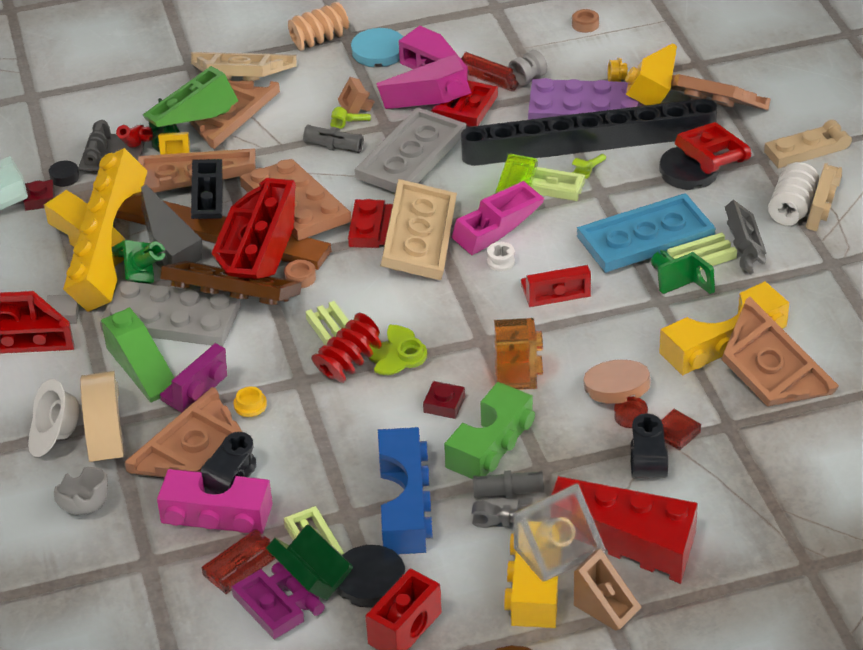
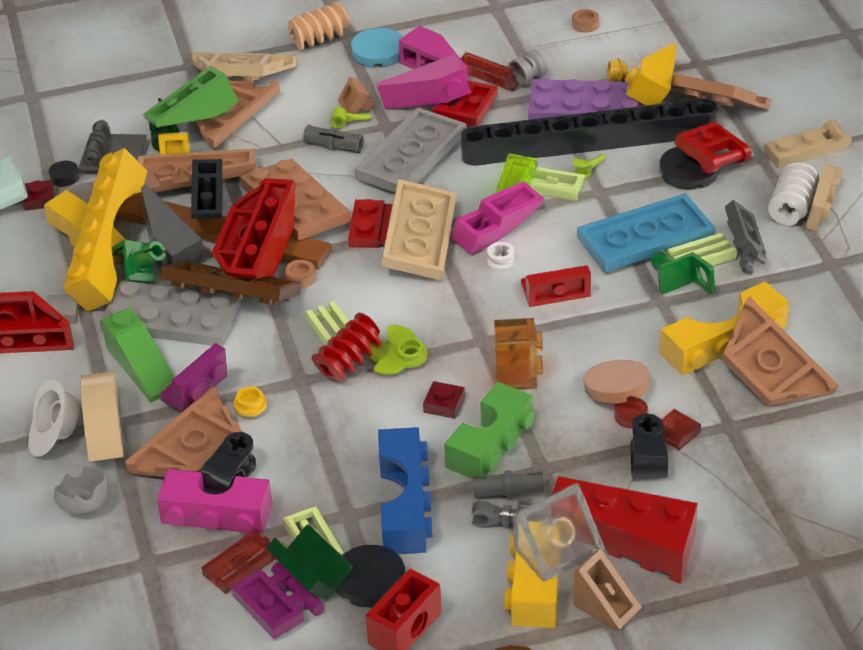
(134, 136): red arm -> none

